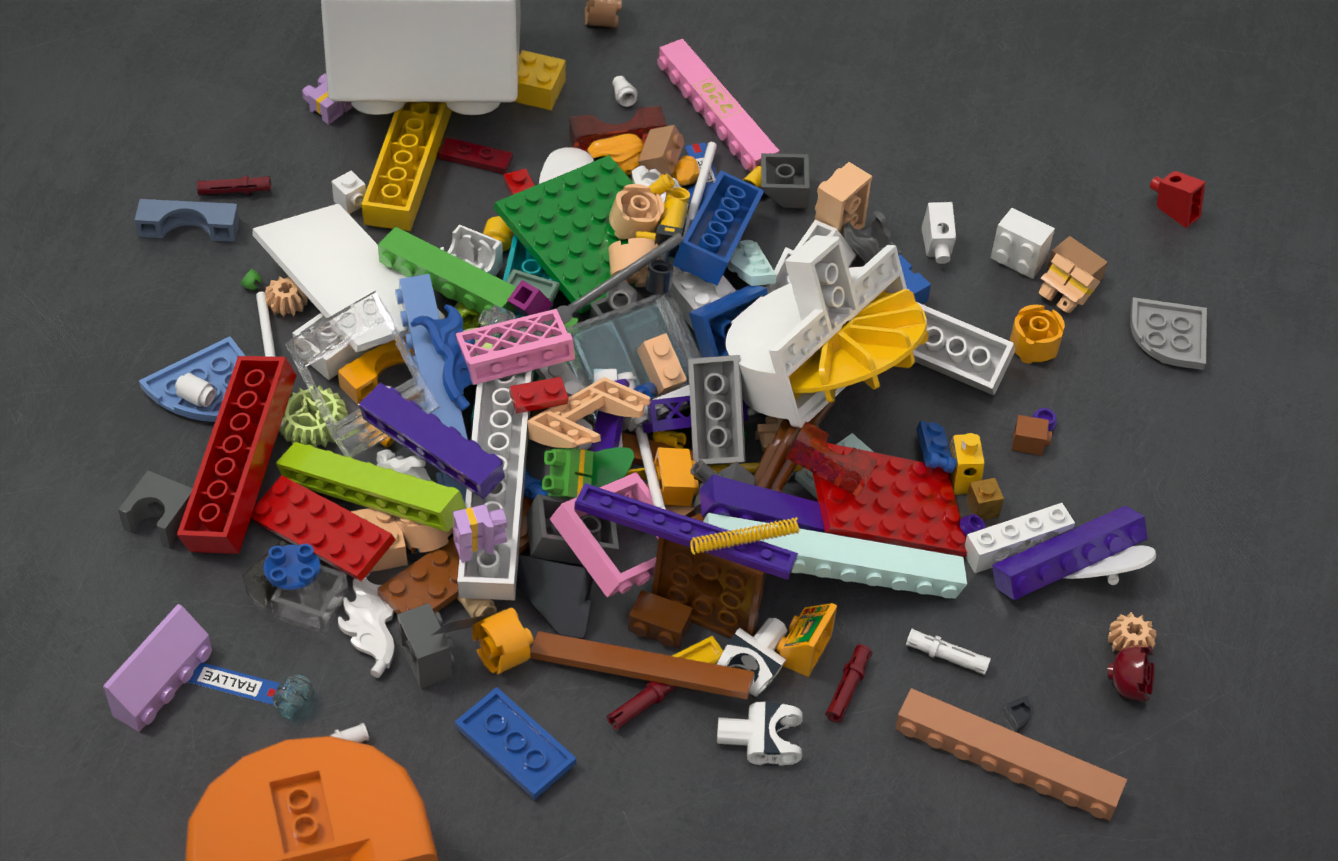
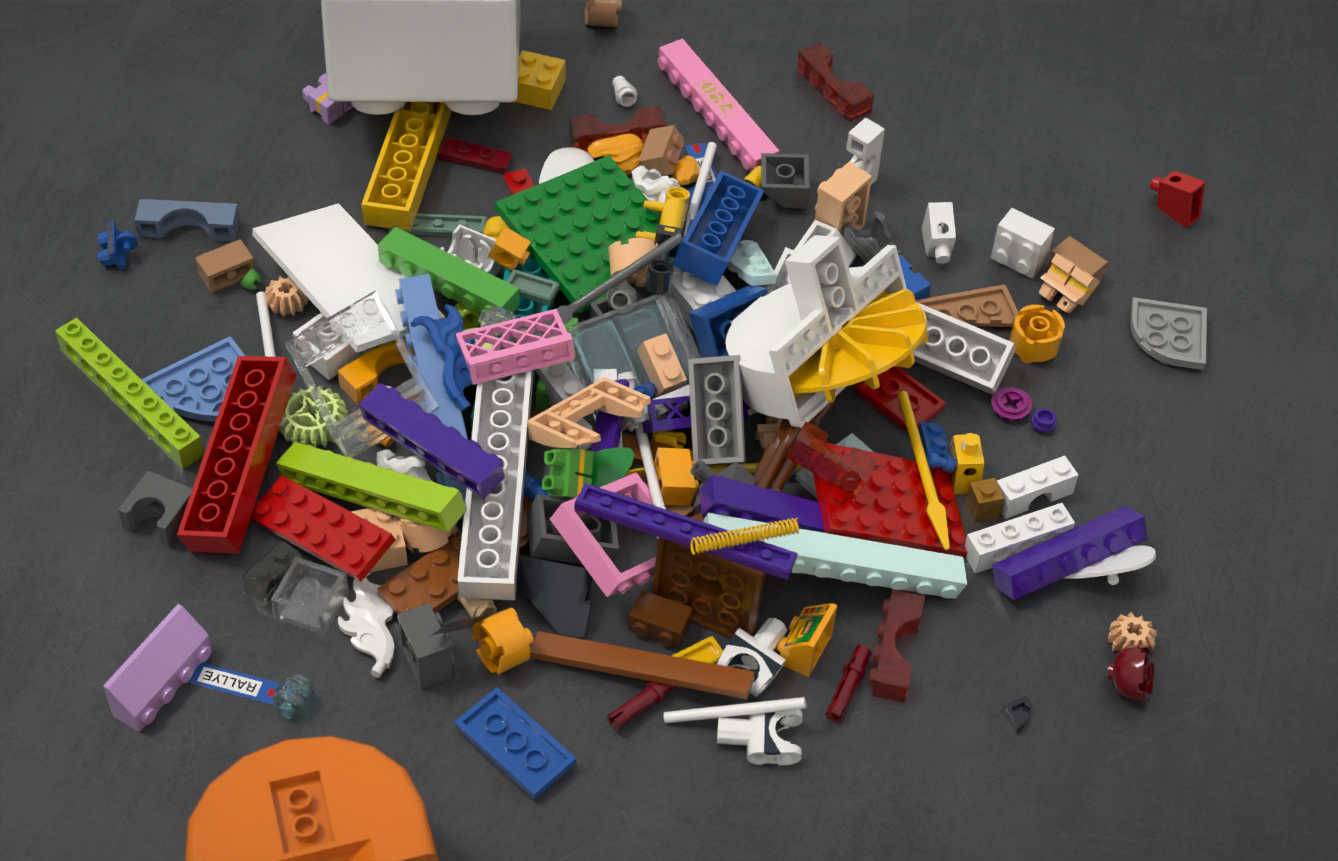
(118, 245): none -> blue hips
(130, 393): none -> lime brick
(195, 390): white brick -> none
(224, 265): none -> medium nougat brick
(238, 185): dark red pin -> none
(291, 566): blue dish -> none
(348, 191): white brick -> none
(356, 734): white pin -> none
(444, 224): none -> sand green tile
(478, 530): lavender hips -> none
(509, 249): none -> light orange brick
(529, 299): magenta brick -> none
(538, 395): red plate -> none
(635, 211): light nougat brick -> none
(663, 184): yellow pin -> none
(735, 710): none -> white piece
(849, 98): none -> clear red arch
(866, 144): none -> white arch
(885, 399): none -> red tile
(893, 671): none -> clear red arch
(935, 509): none -> yellow piece
(936, 647): white pin -> none
(971, 524): dark purple plate -> none
(977, 307): none -> medium nougat wing
(1010, 754): nougat brick -> none
(1013, 396): none -> magenta gear
(1031, 435): dark orange brick -> none
(1053, 478): none -> white arch

